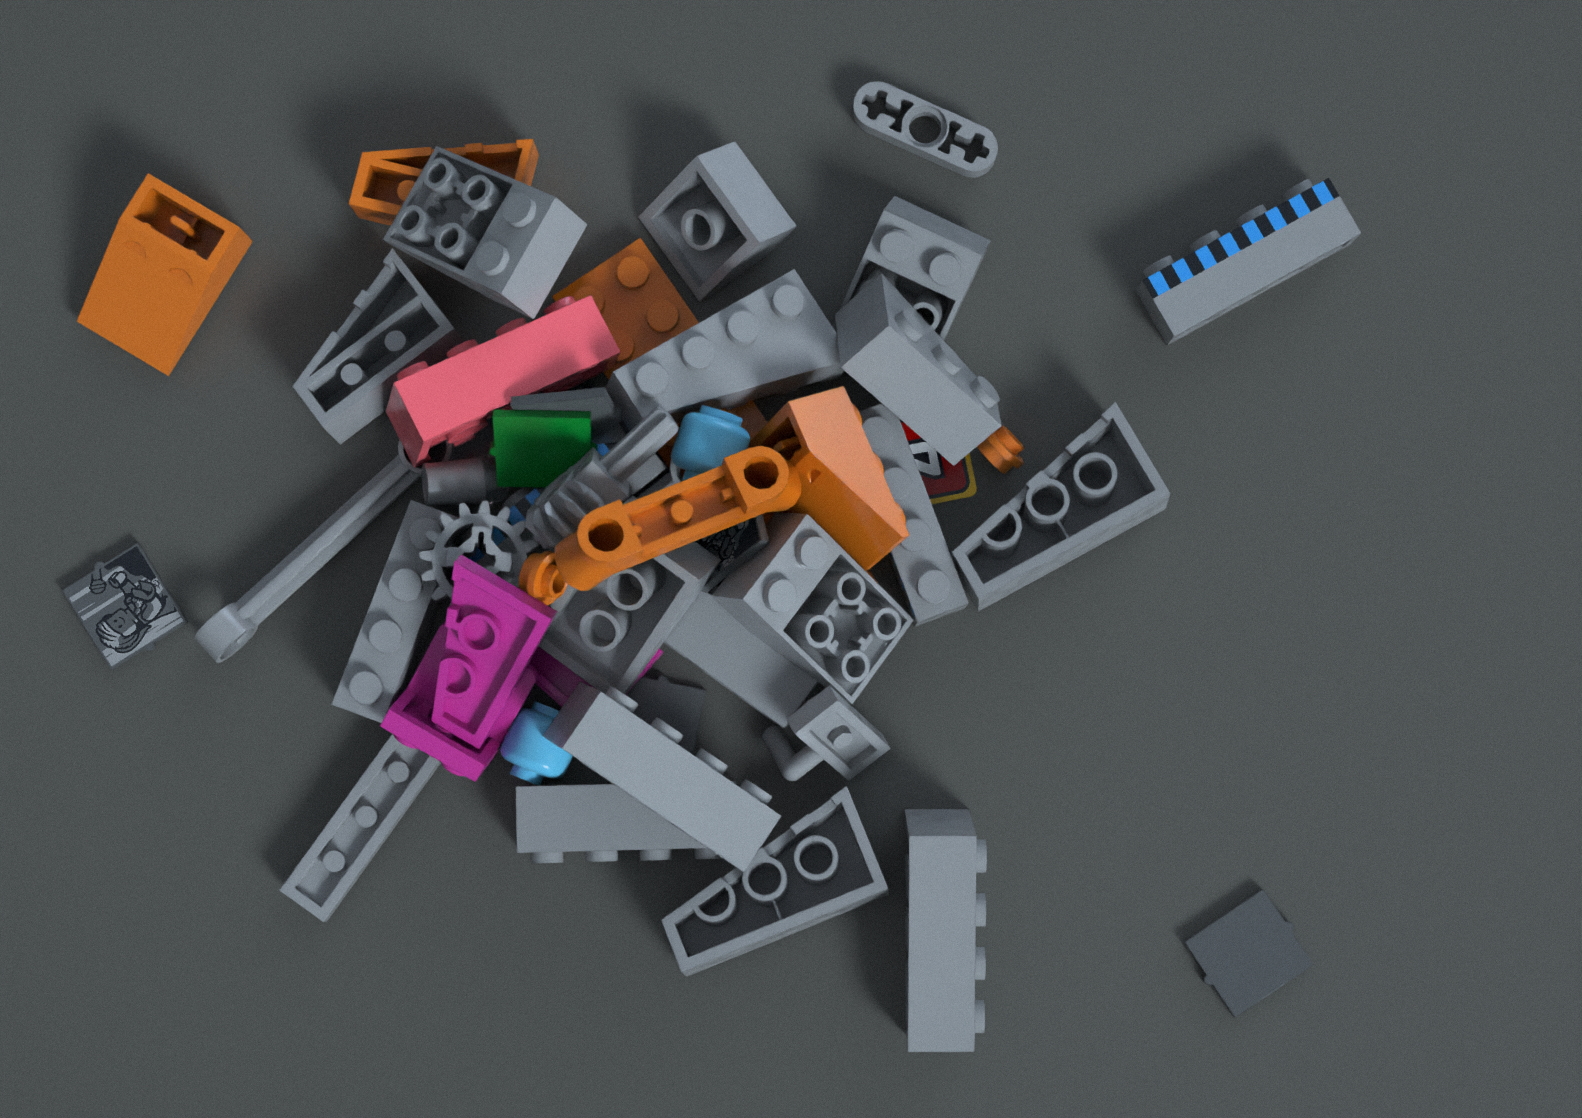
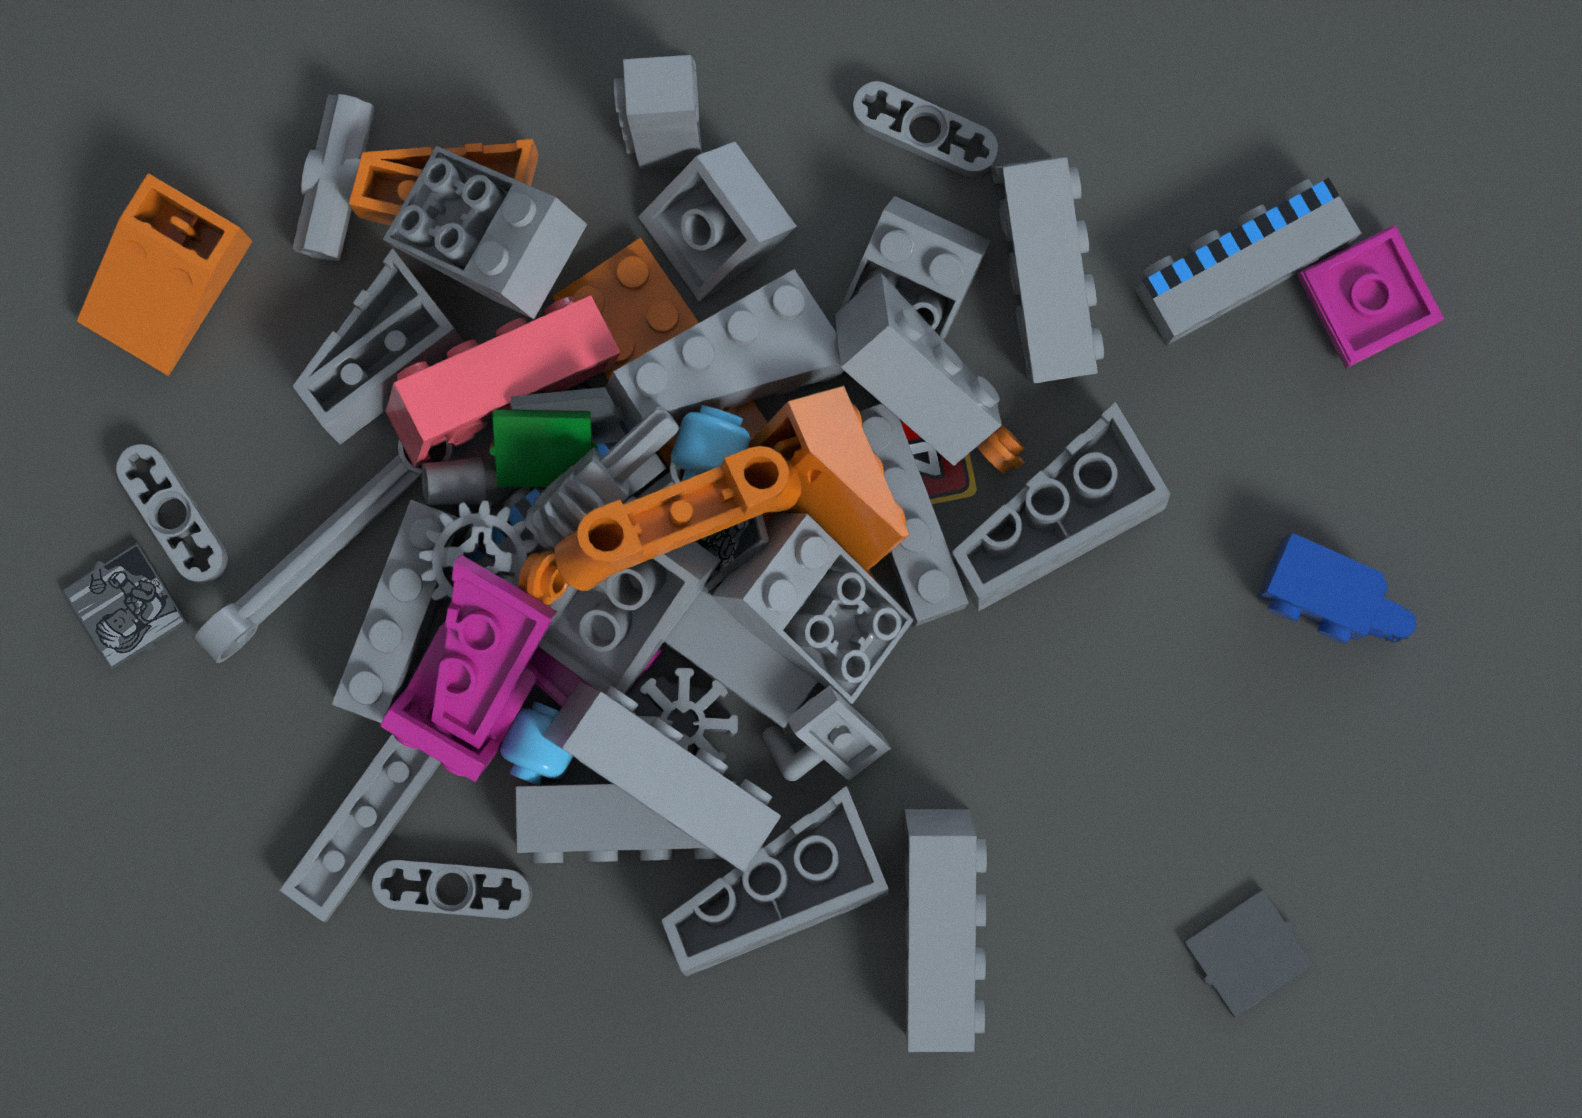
(162, 474): none -> light grey beam
(330, 177): none -> light grey piece
(413, 871): none -> light grey beam
(659, 110): none -> light grey wedge
(683, 705): none -> light grey gear
(1049, 268): none -> light grey wedge
(1332, 592): none -> blue hinge
(1370, 296): none -> dark pink plate

